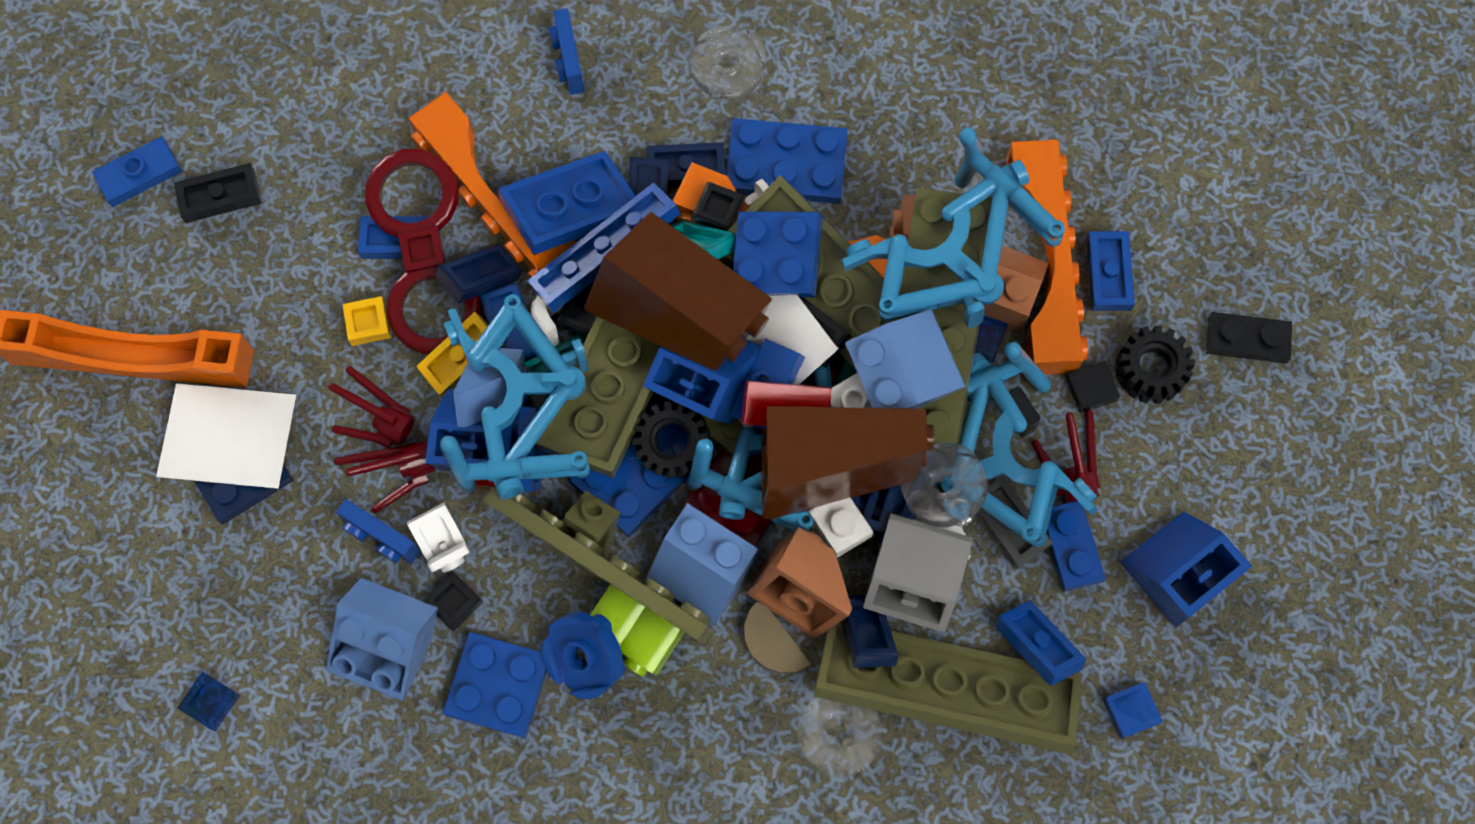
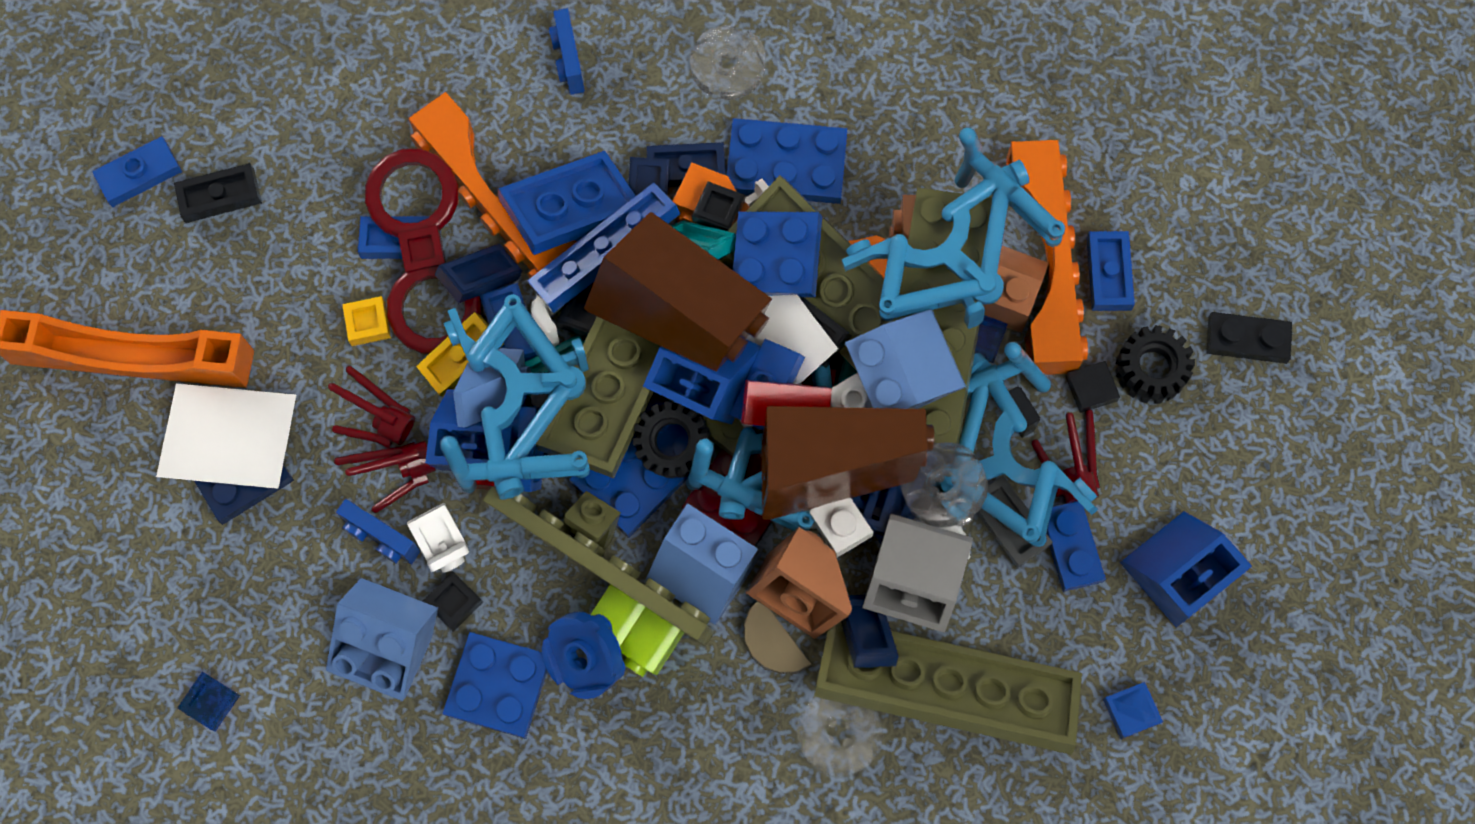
(1040, 643): blue plate -> none

